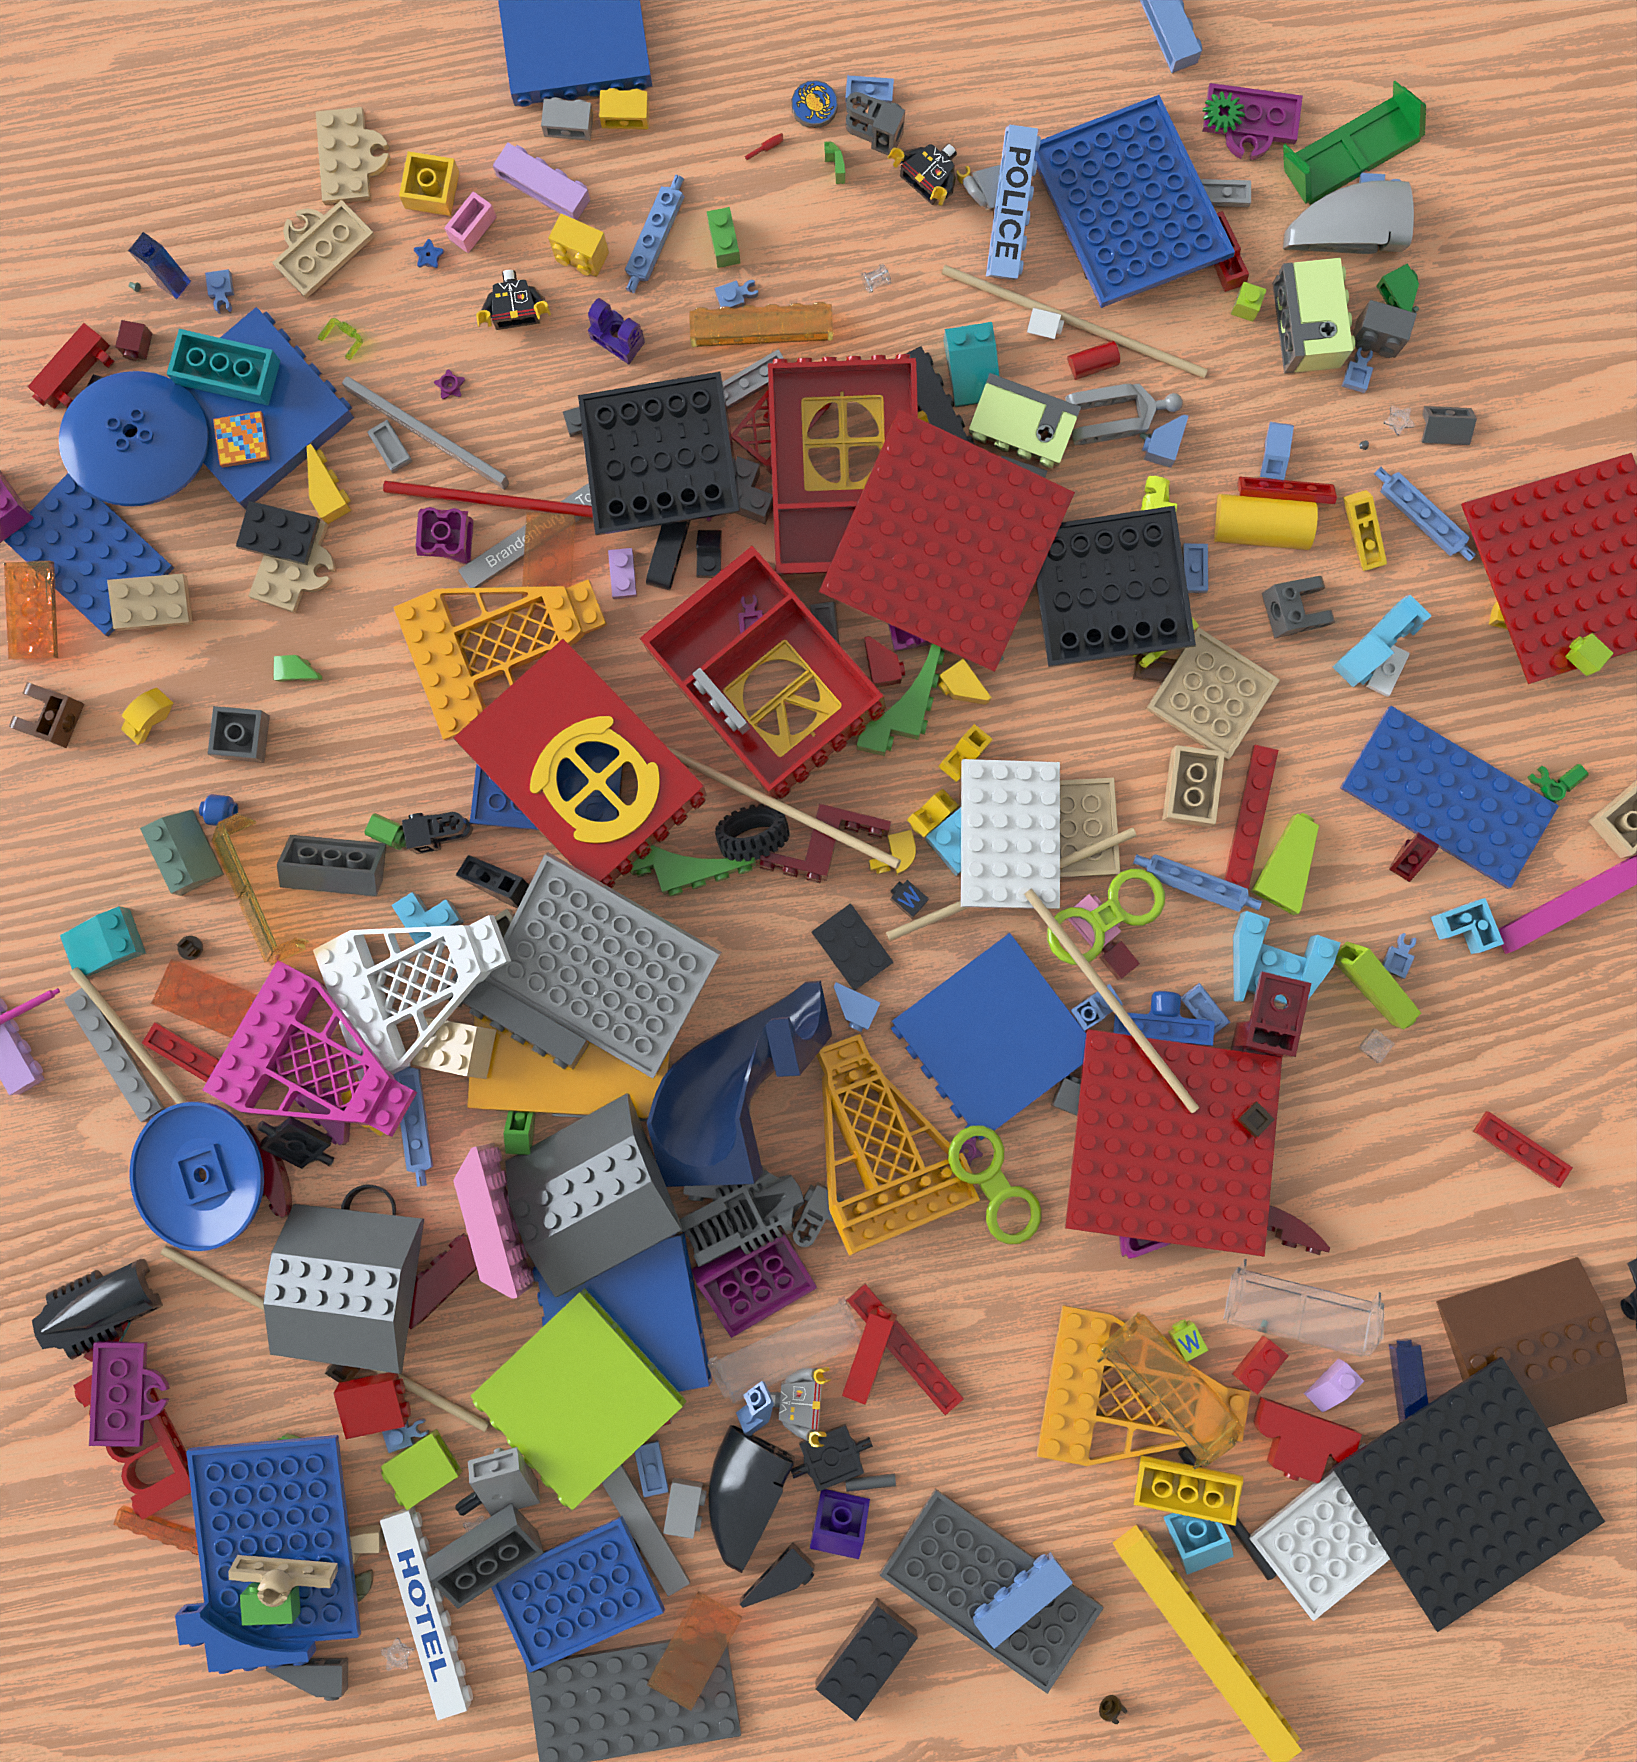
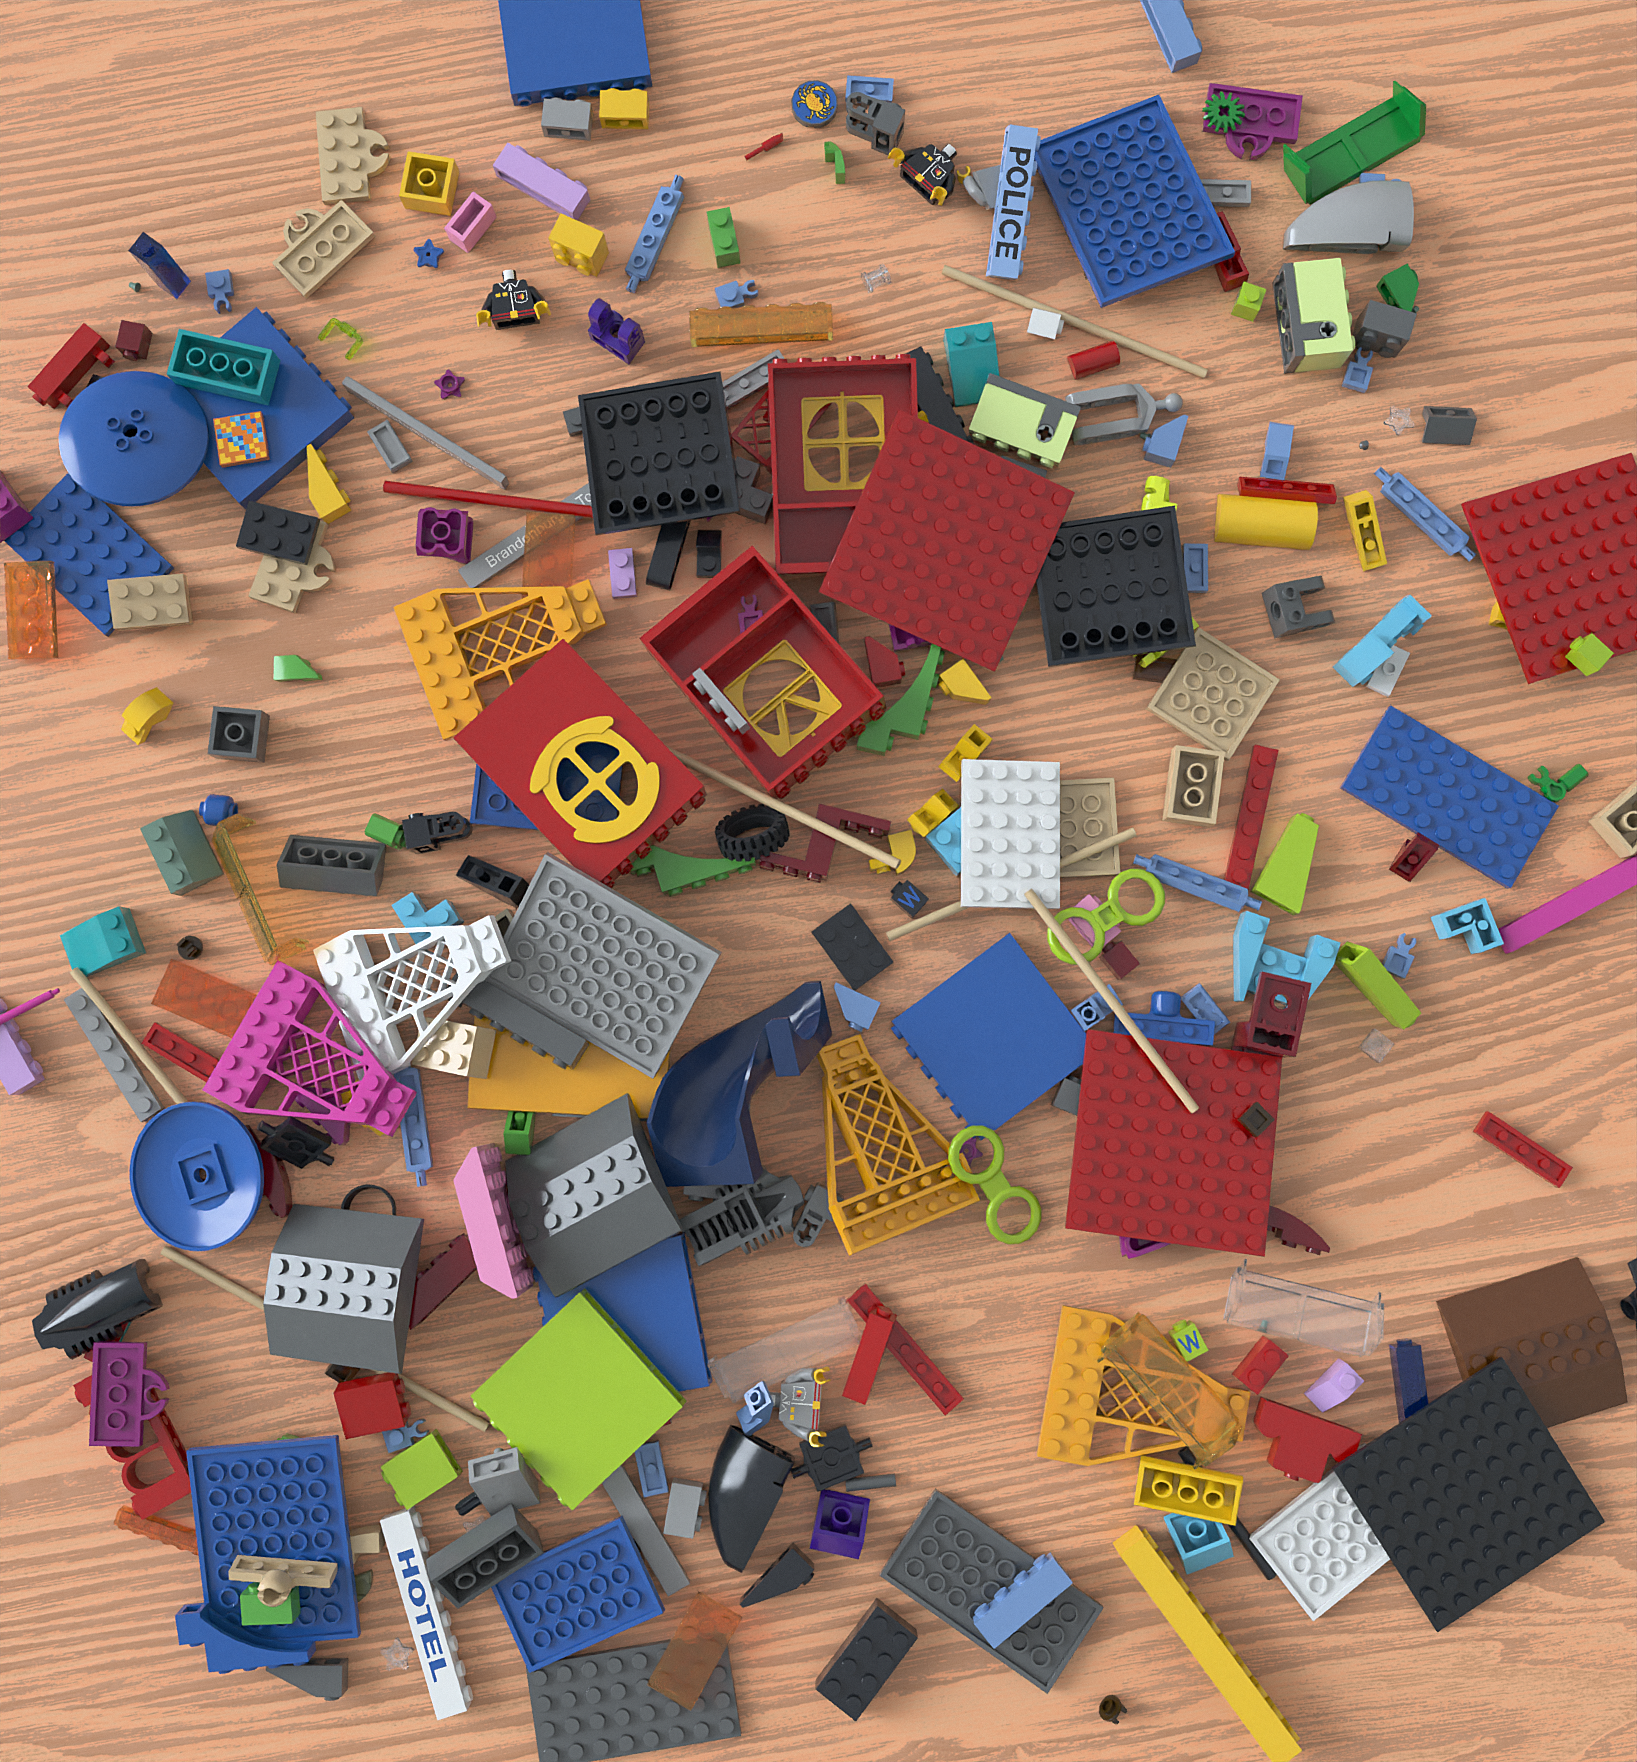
(56, 719): reddish brown brick -> none
(753, 1285): magenta slope -> none

